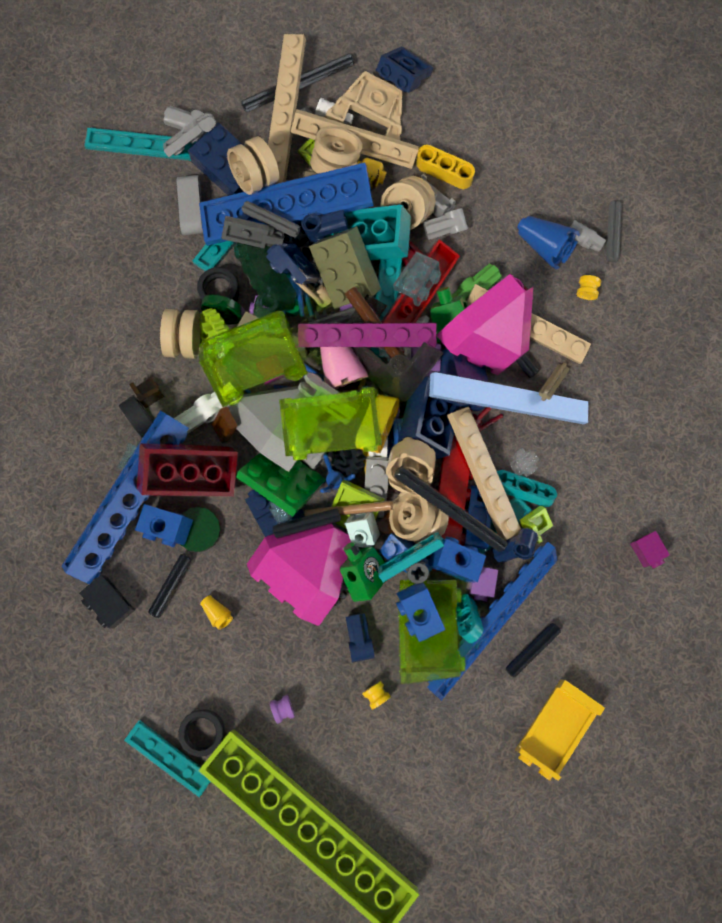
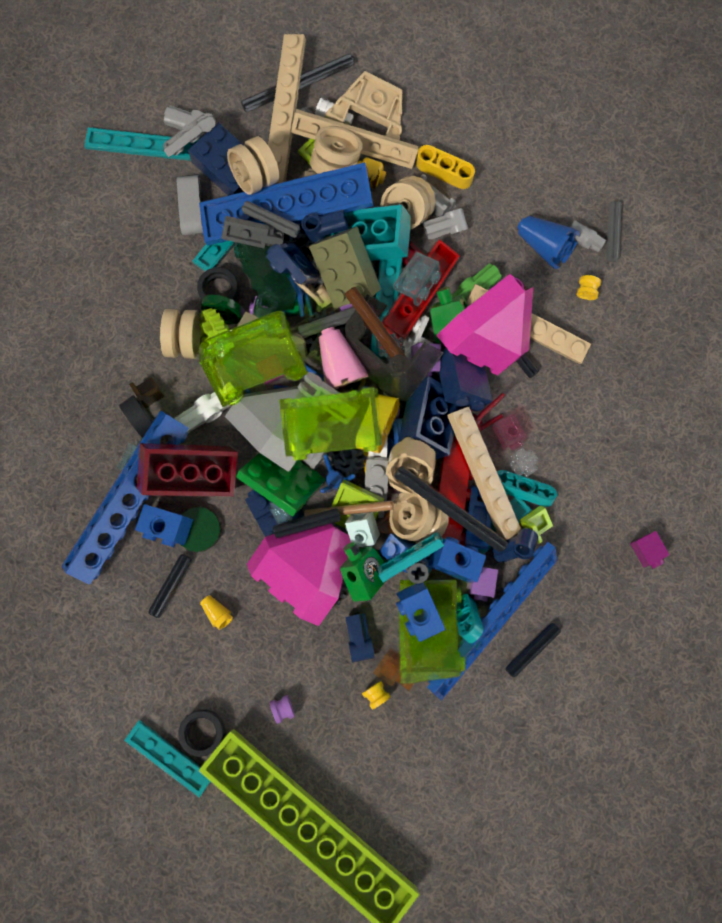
(106, 602): black brick -> none
(224, 425): reddish brown tile -> none
(366, 334): magenta plate -> none
(389, 672): none -> clear orange plate
(403, 69): dark blue plate -> none
(507, 398): light blue tile -> none
(509, 433): none -> clear pink brick
(554, 381): dark tan axle -> none
(558, 729): yellow panel -> none

